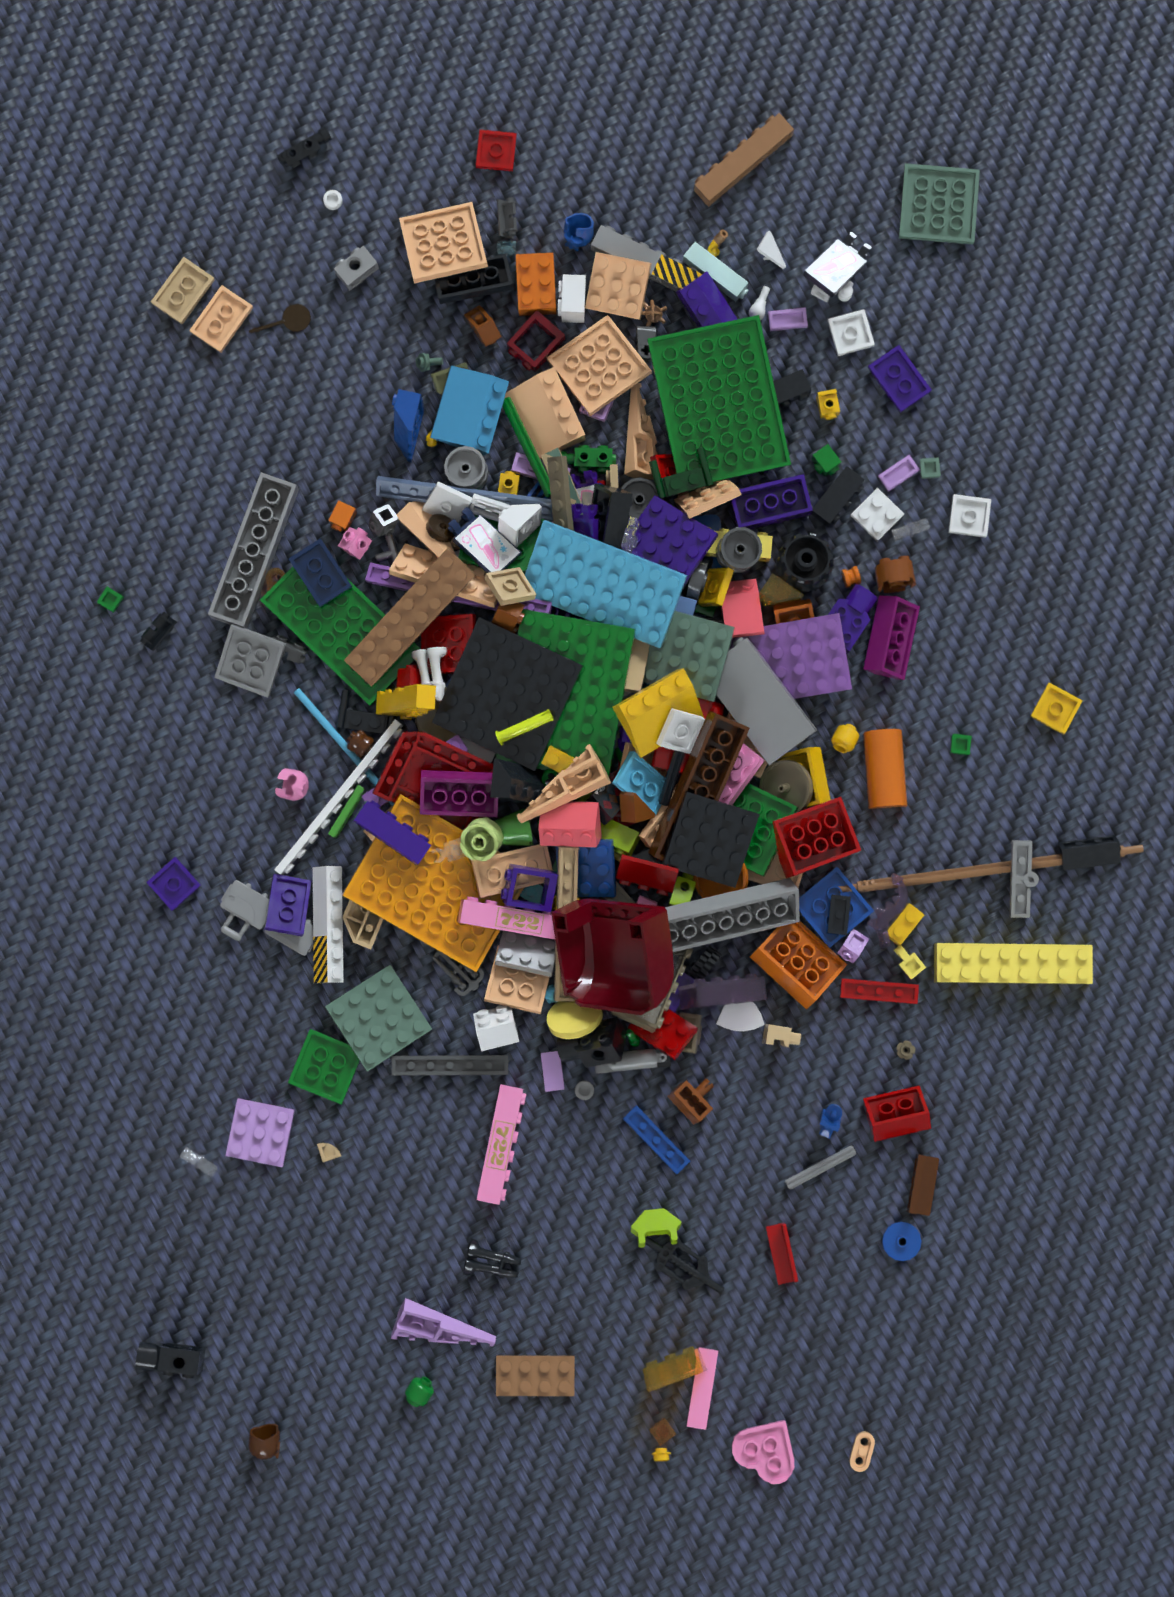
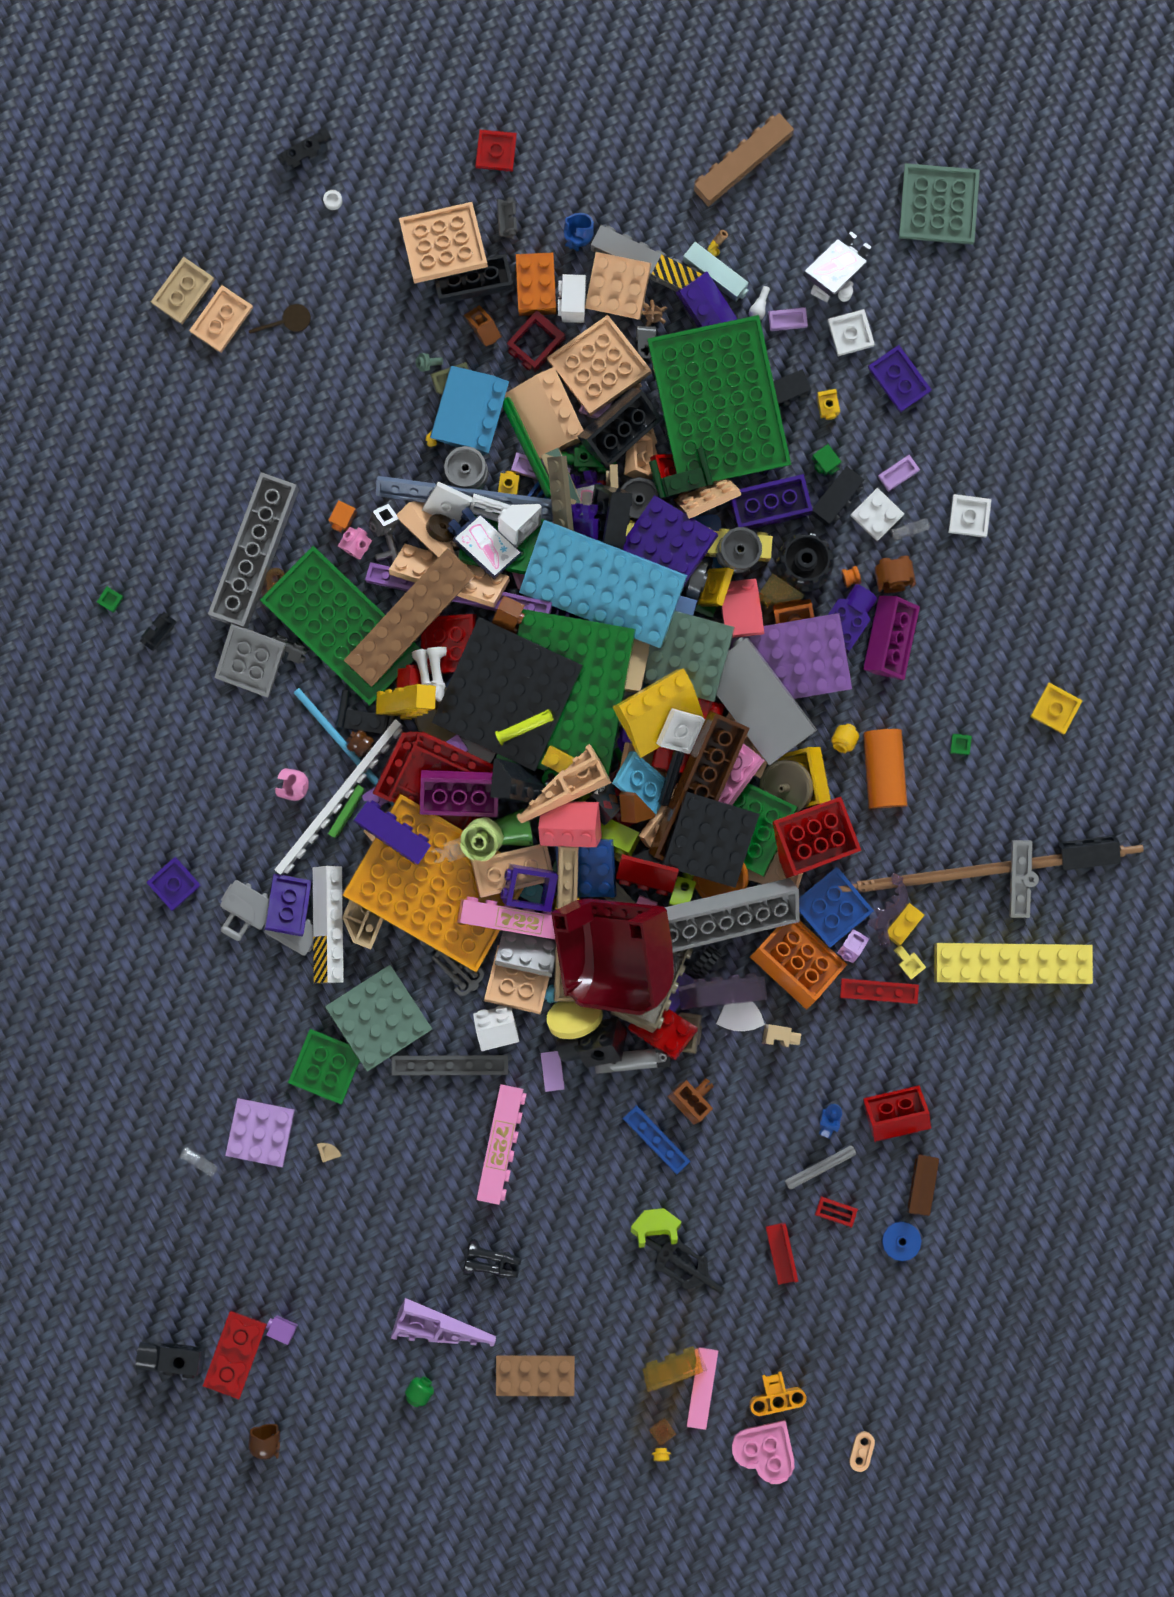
(234, 1355): none -> red piece
(281, 1329): none -> medium lavender brick
(320, 572): dark blue plate -> none
(350, 277): light grey brick -> none
(407, 420): blue wedge -> none
(506, 247): clear light blue plate -> none
(510, 586): tan plate -> none
(584, 1090): light grey tile -> none
(620, 427): none -> black slope
(630, 538): clear plate -> none
(633, 1040): green piece -> none
(770, 250): white piece -> none
(773, 1390): none -> light orange piece
(820, 1206): none -> red tile
(838, 914): black plate -> none
(900, 1050): dark tan plate -> none
(929, 468): sand green plate -> none

